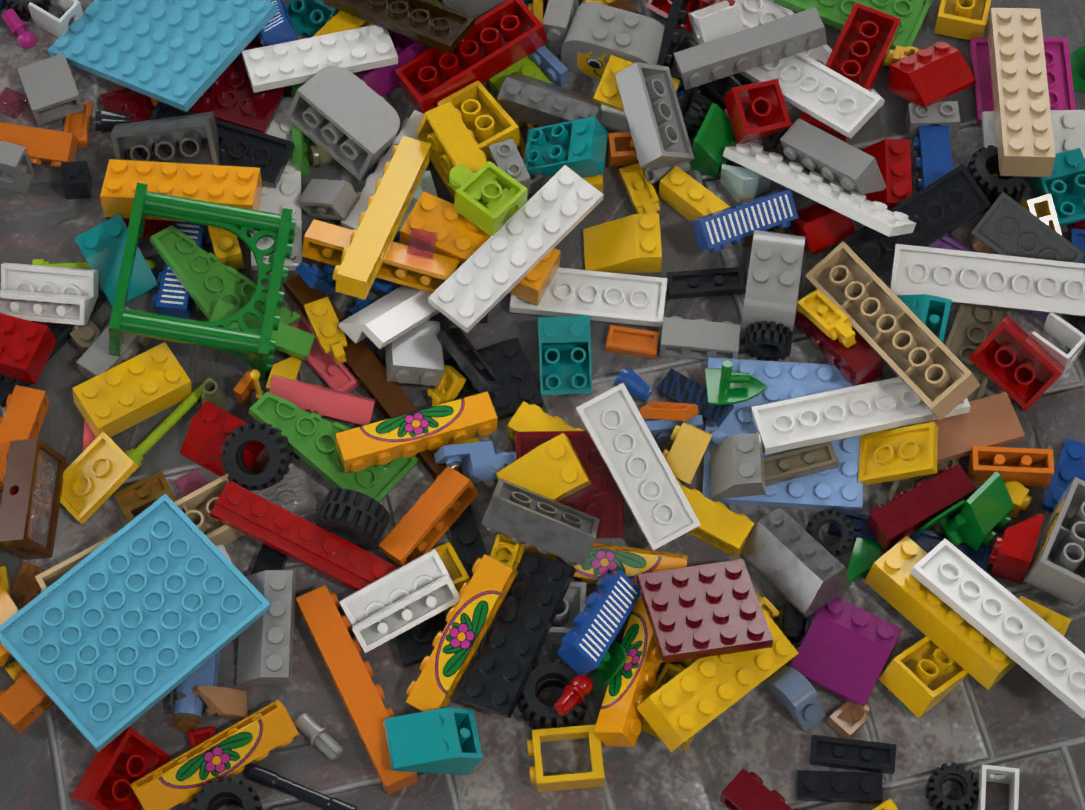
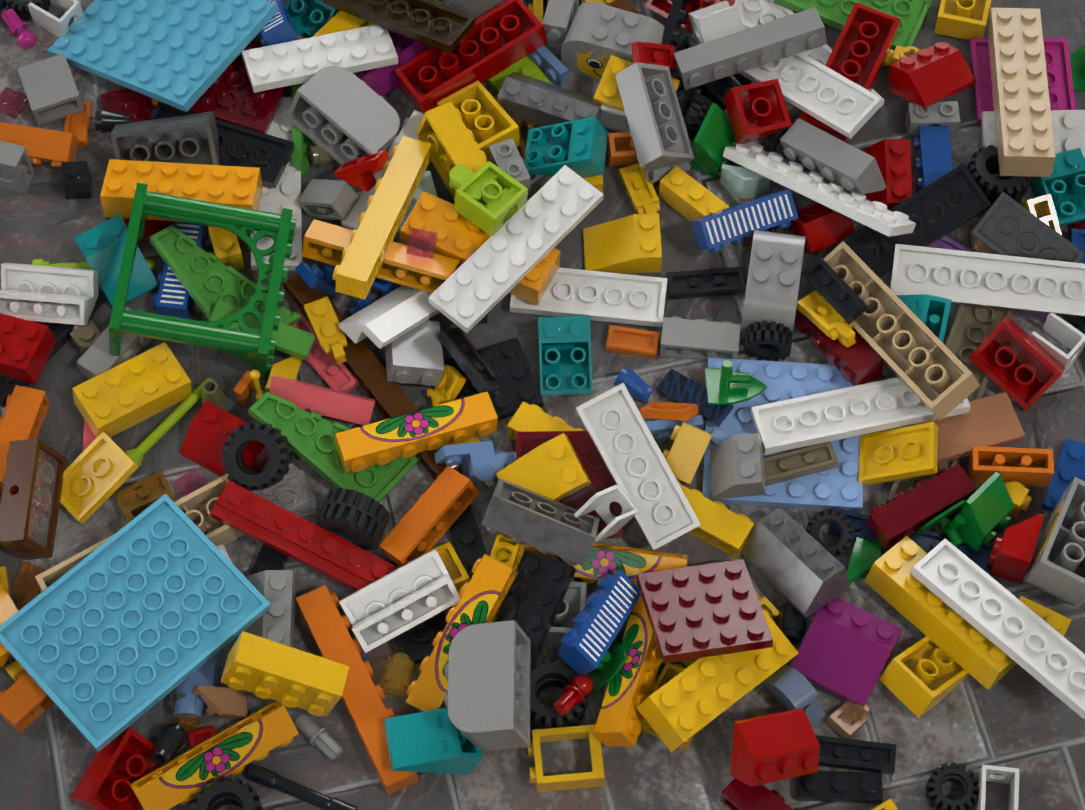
(169, 742): none -> black cone
(284, 674): none -> yellow brick
(361, 170): none -> red slope
(397, 674): none -> clear yellow brick
(490, 685): none -> light grey brick
(601, 503): none -> white piece
(654, 54): none -> red plate
(774, 748): none -> red slope
(834, 290): none -> black plate

